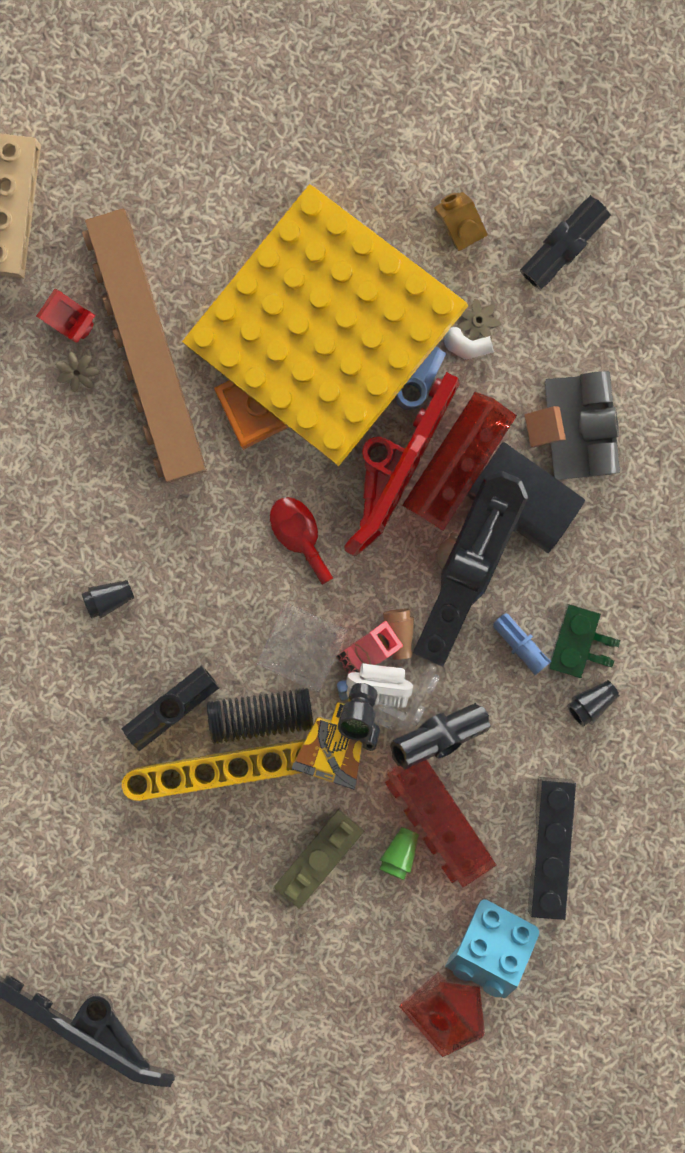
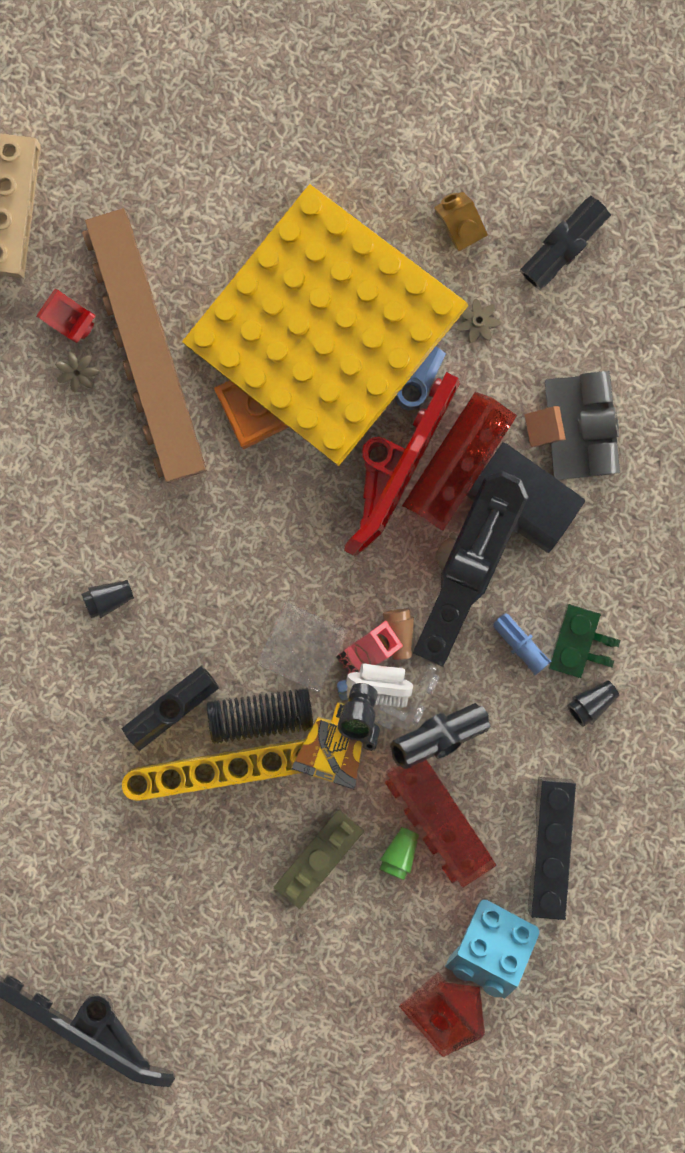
(298, 532): red piece -> none
(464, 347): white arm -> none

